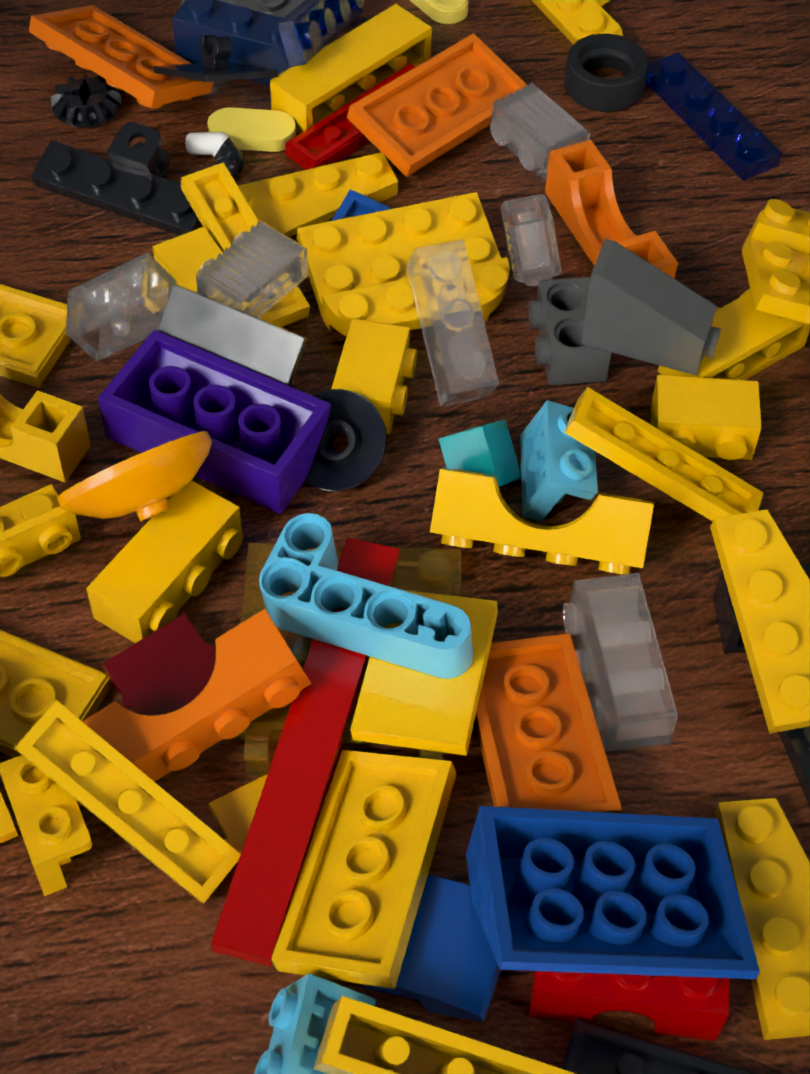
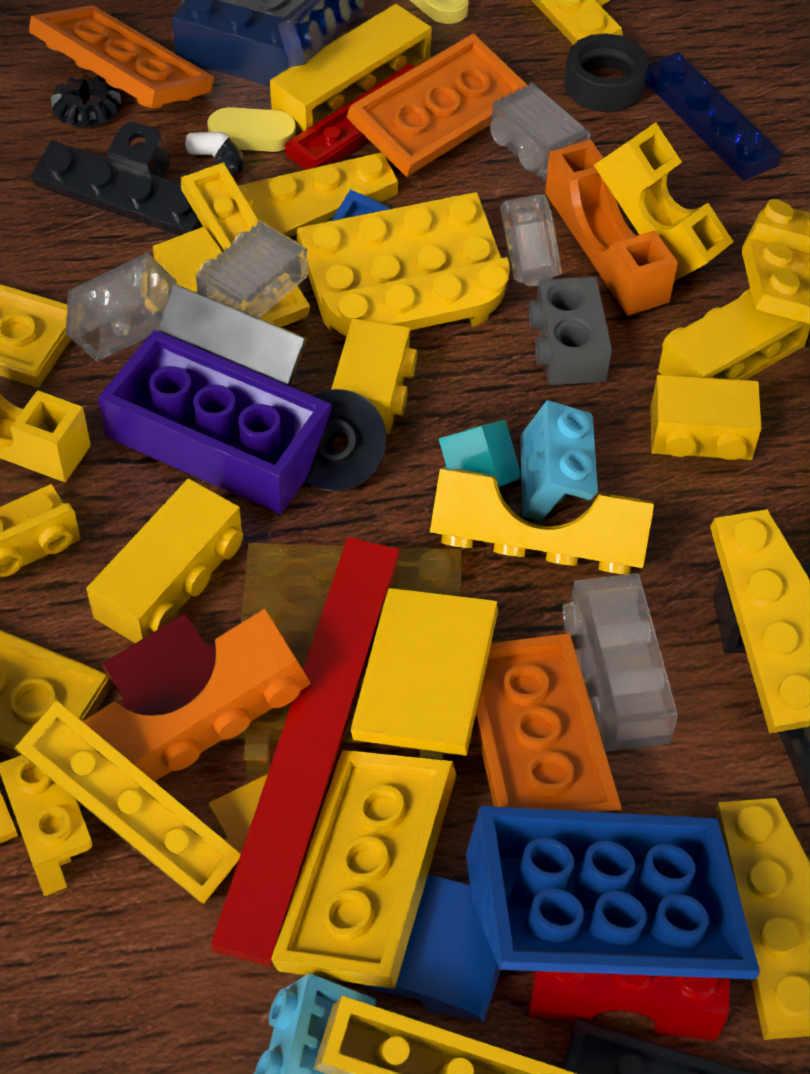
(140, 481): light orange dish -> none
(215, 64): black piece -> none
(431, 635): medium azure beam -> none
(452, 323): clear brick -> none
(638, 182): none -> yellow arch
(646, 313): dark grey slope -> none
(659, 458): yellow plate -> none

